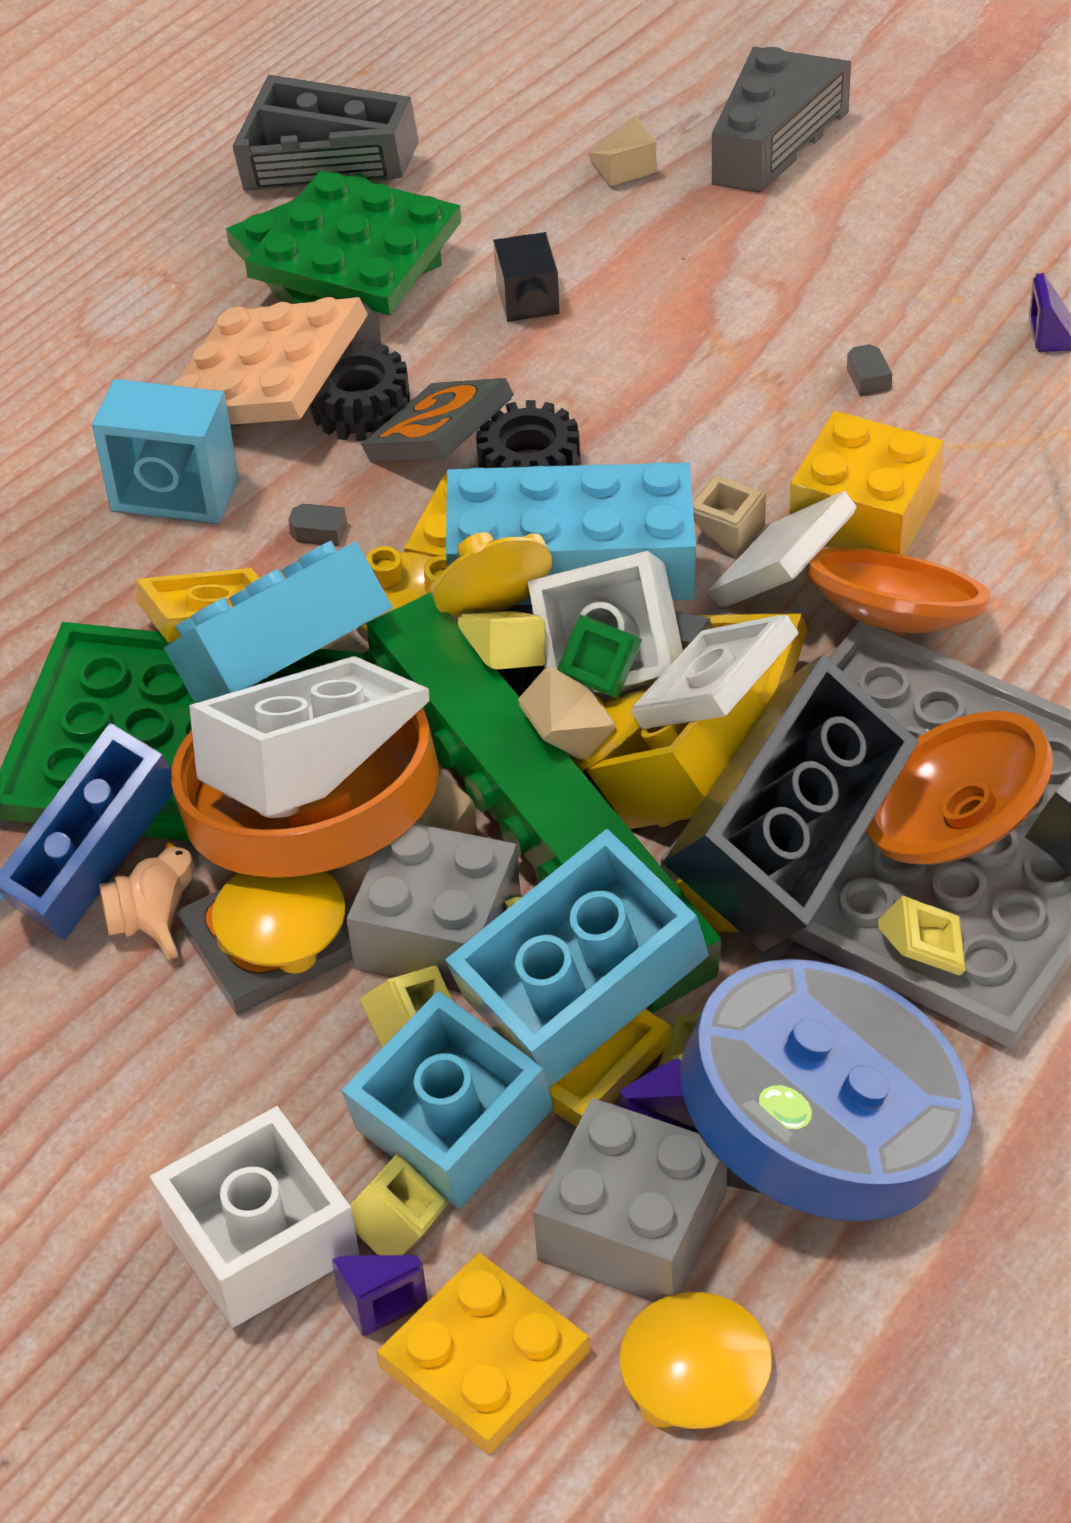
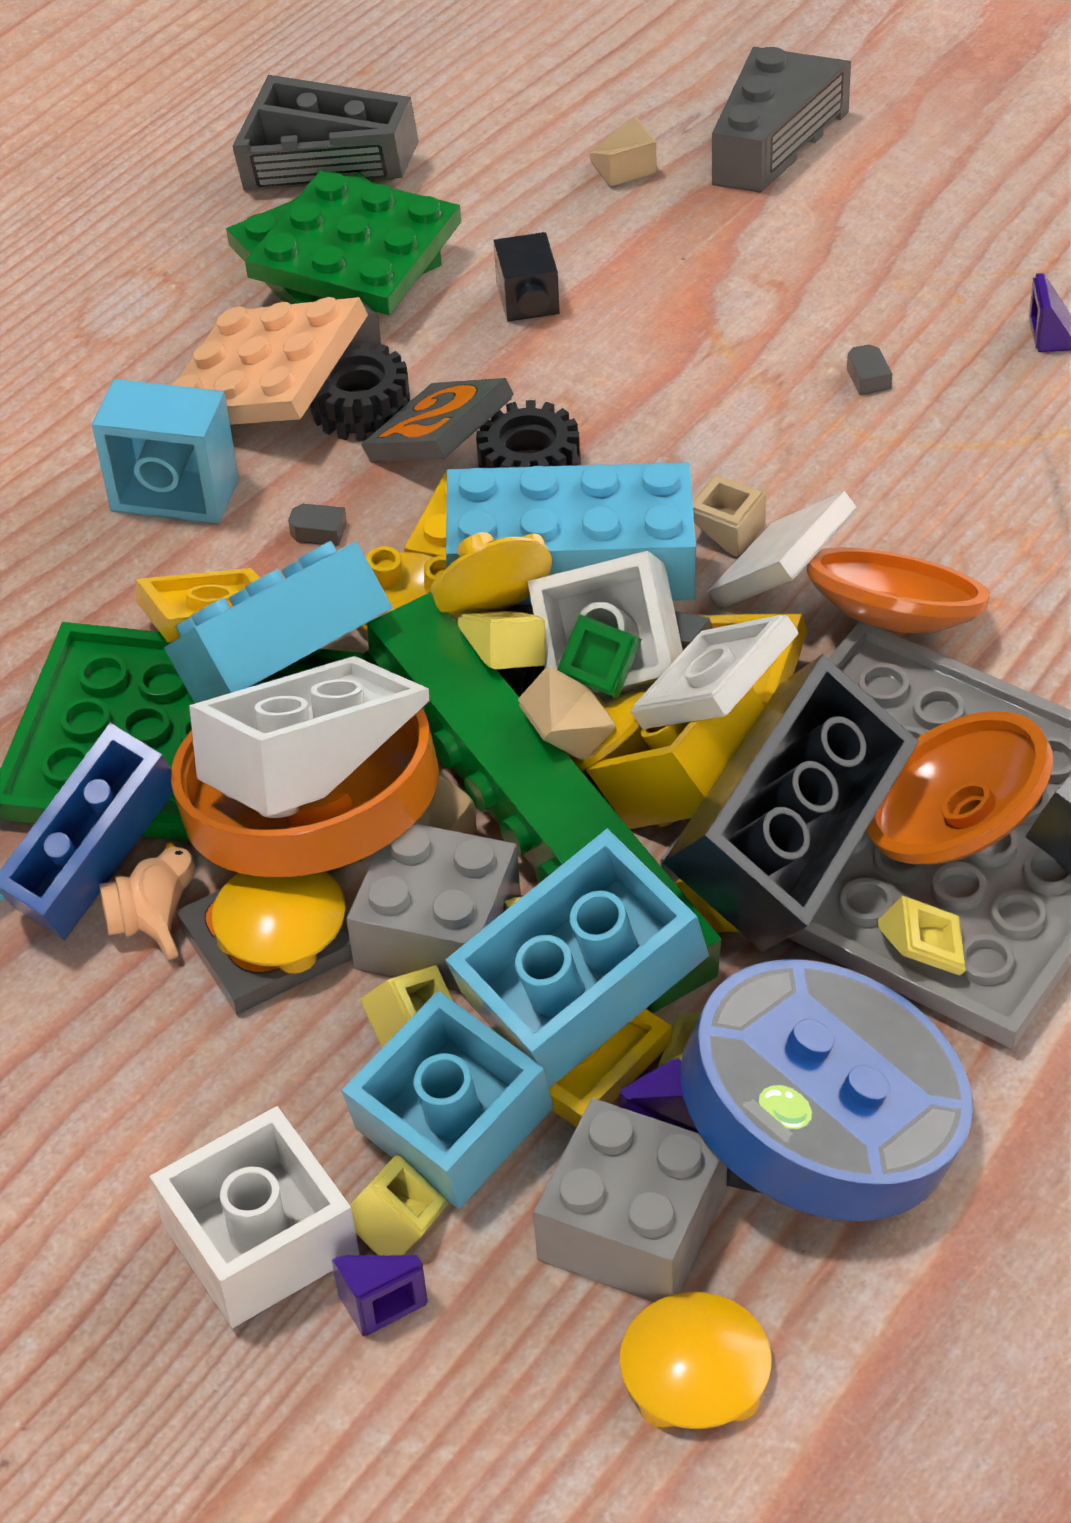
(483, 1352): yellow plate -> none
(884, 471): yellow brick -> none

